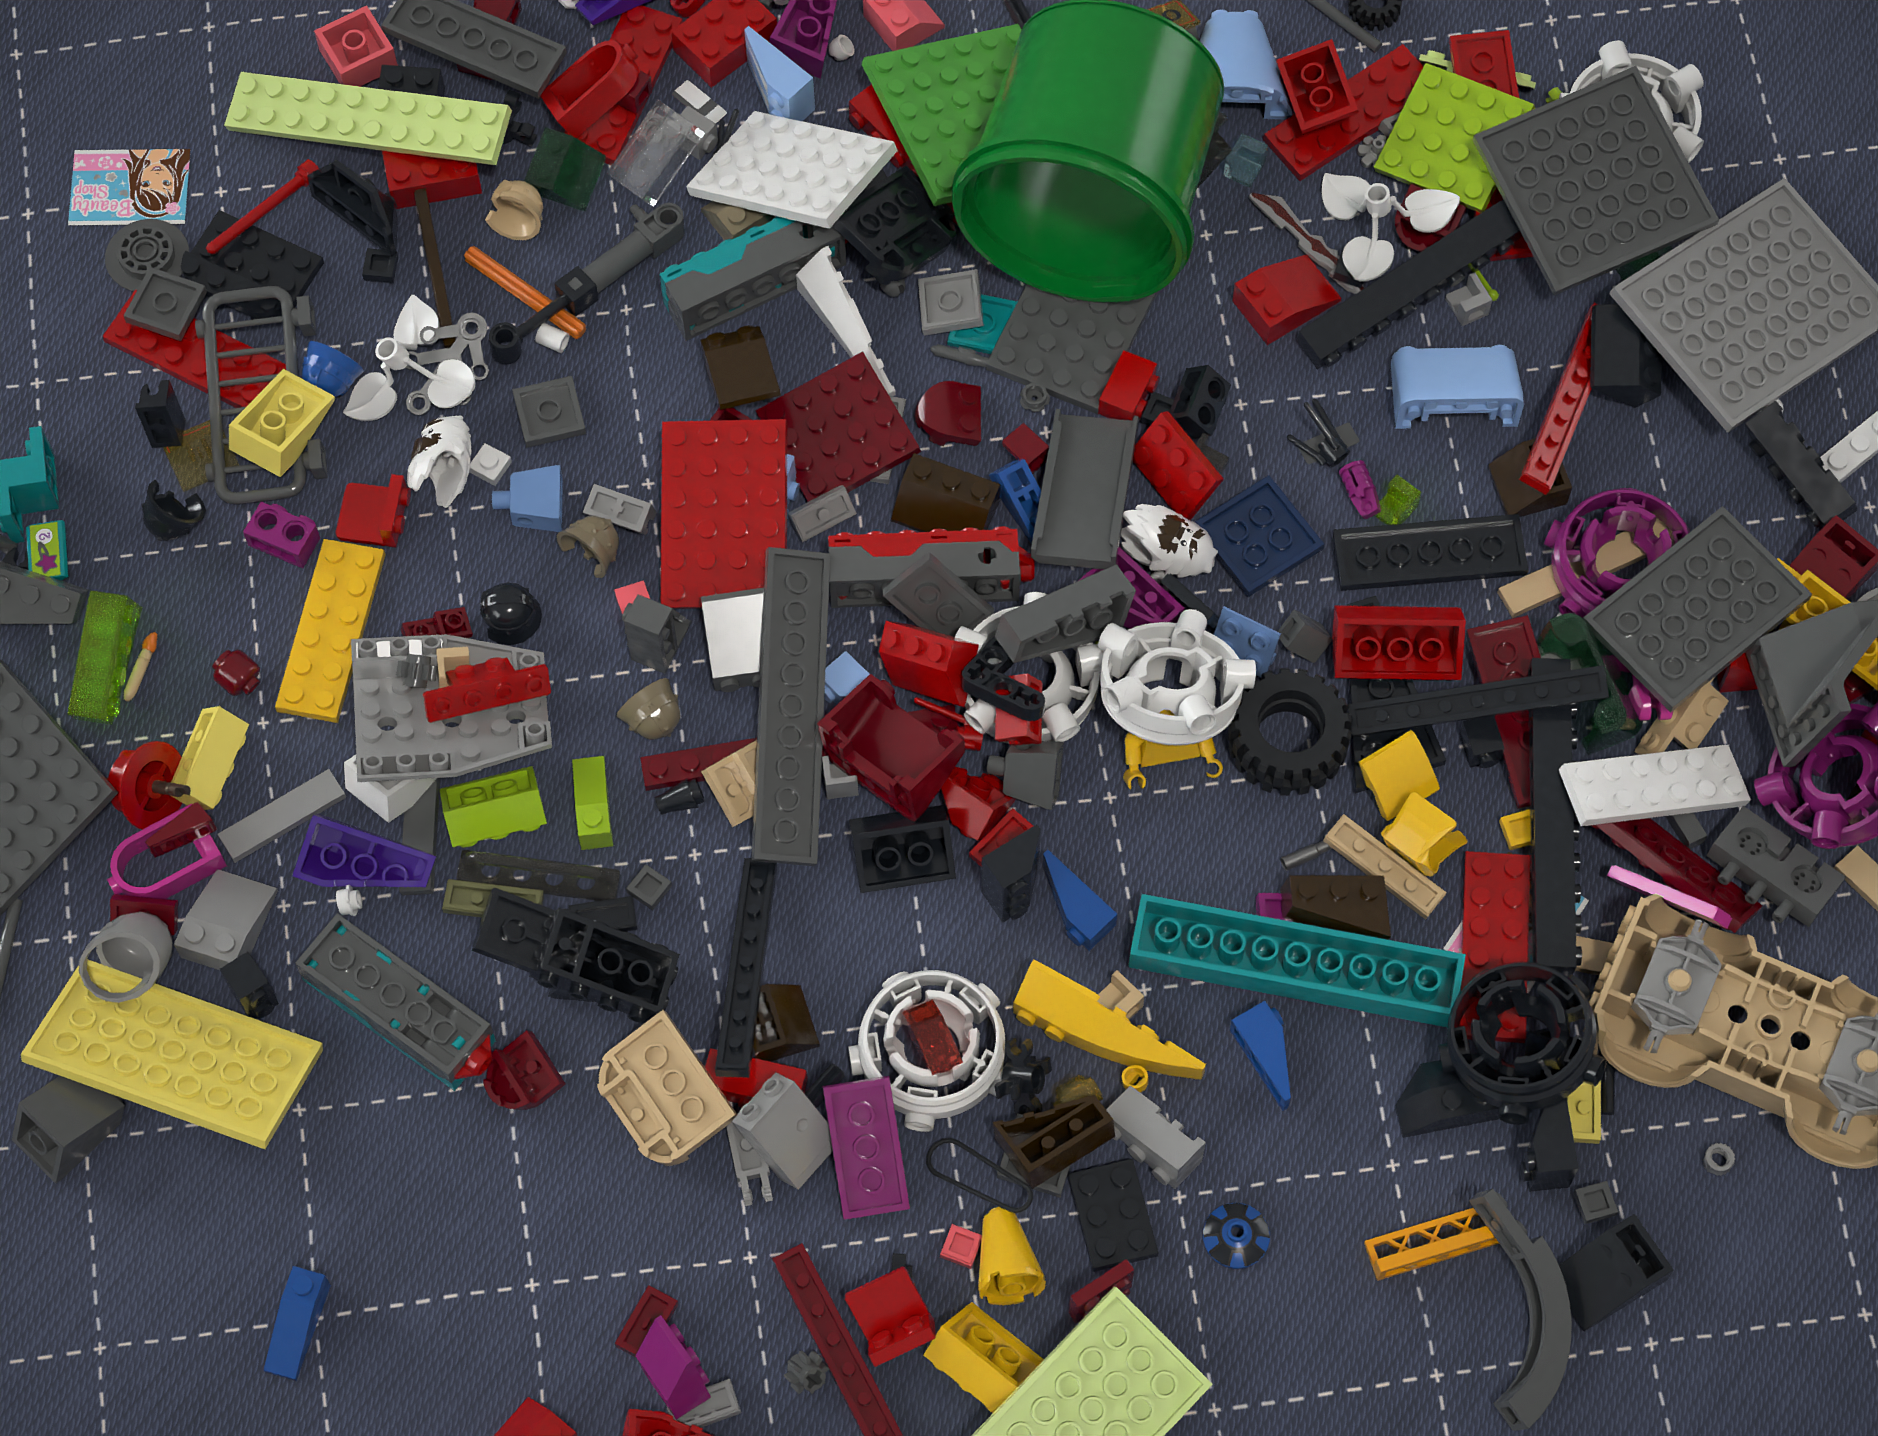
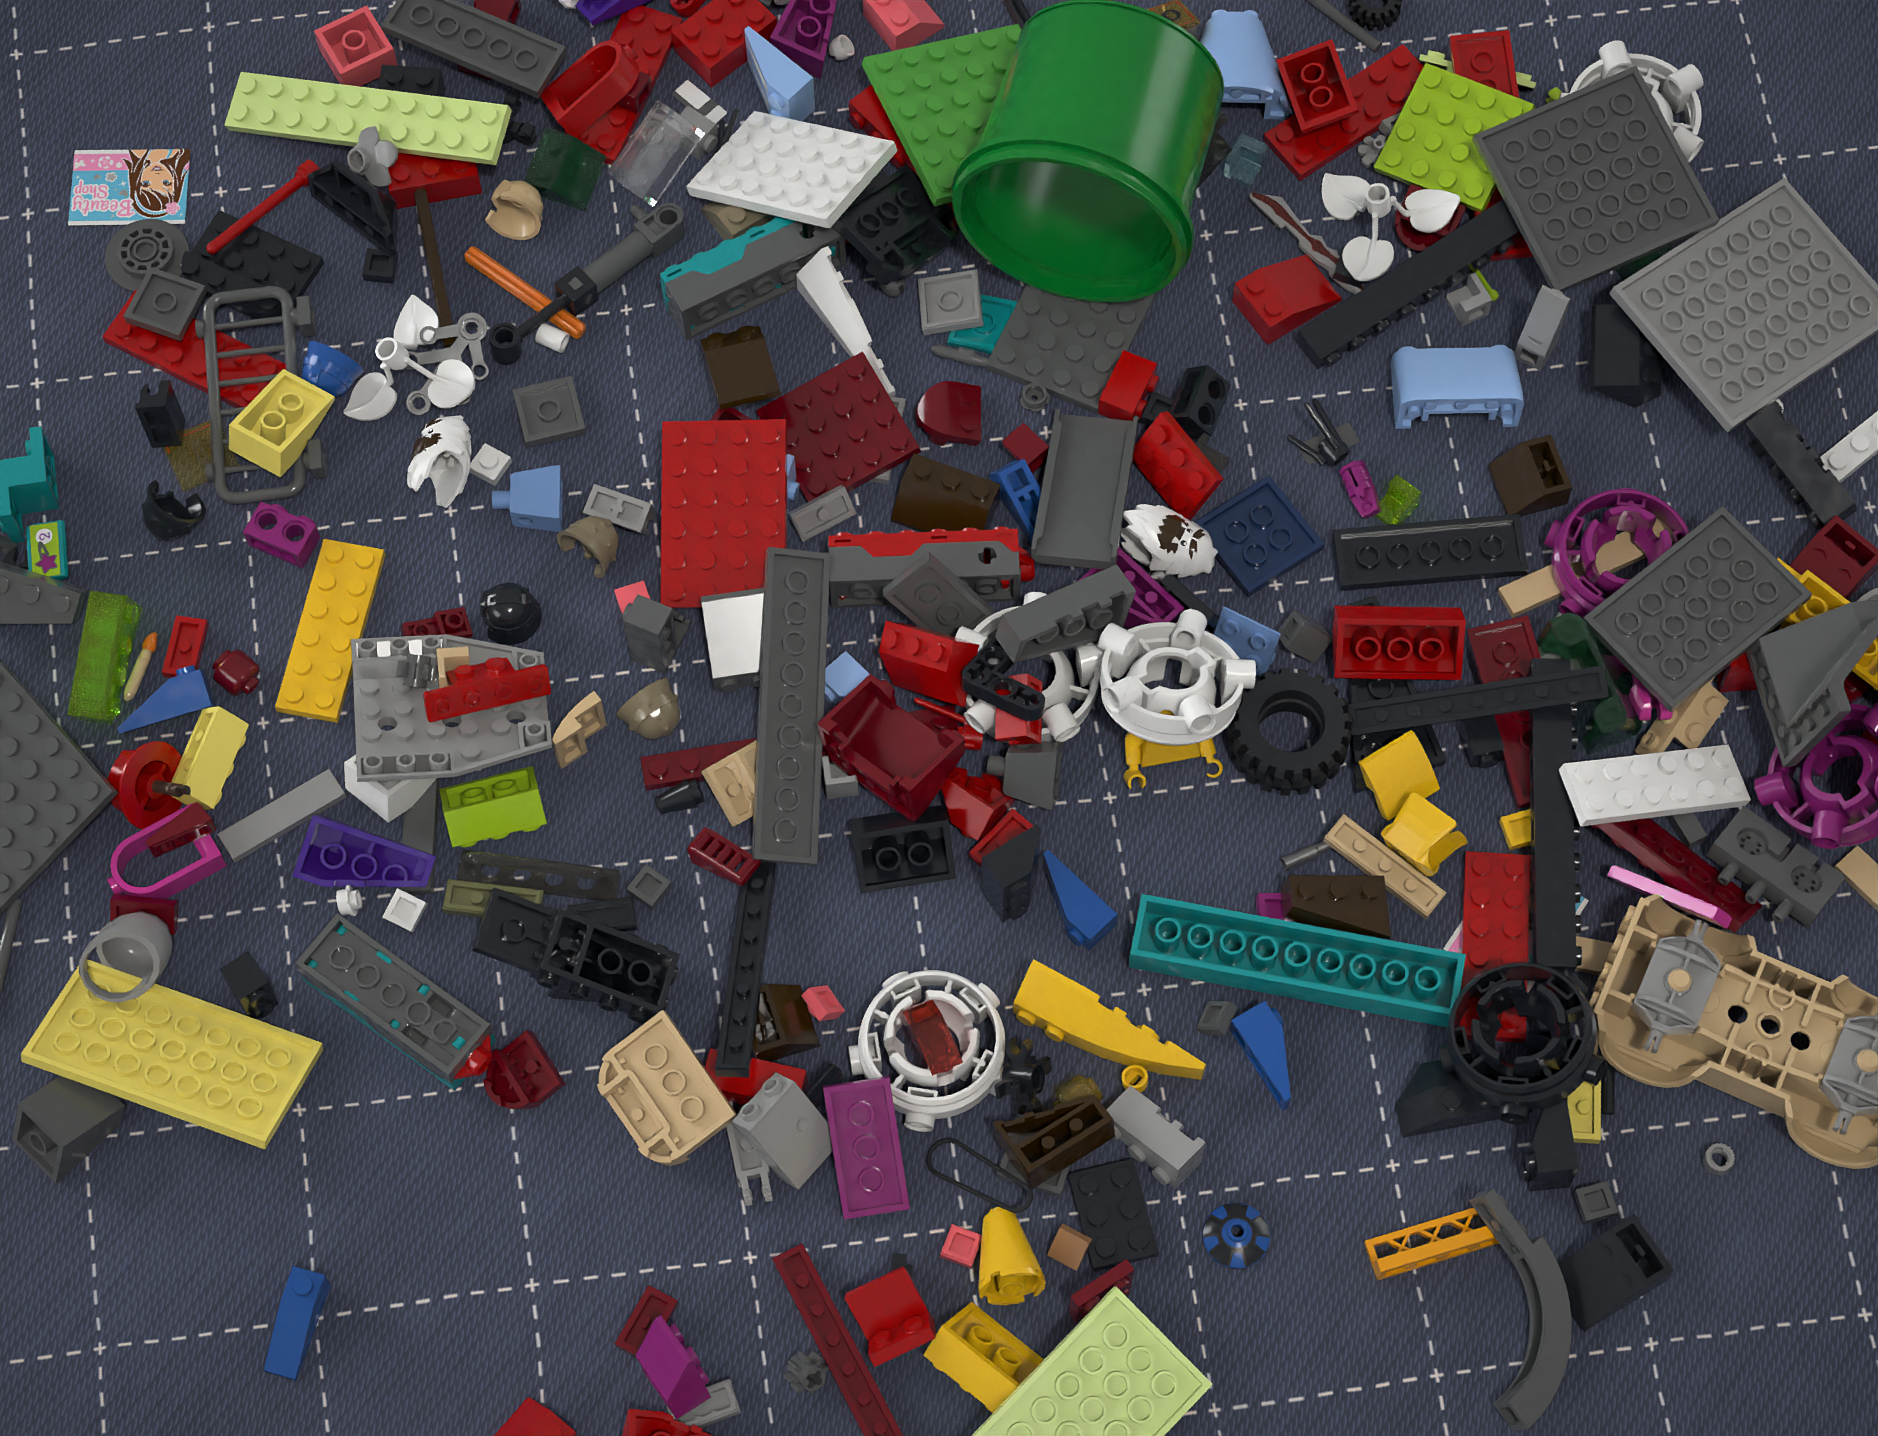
(175, 698): none -> blue slope
(185, 644): none -> red plate
(224, 920): light grey slope -> none
(373, 157): none -> light grey plate
(374, 512): red bracket -> none
(404, 910): none -> white plate
(577, 726): none -> tan slope
(592, 803): lime slope -> none
(708, 844): none -> dark red slope
(822, 1003): none -> coral plate
(1069, 1247): none -> medium nougat tile
(1121, 994): tan panel -> none
(1216, 1017): none -> dark grey tile
(1542, 328): none -> light grey slope
(1561, 415): red tile -> none

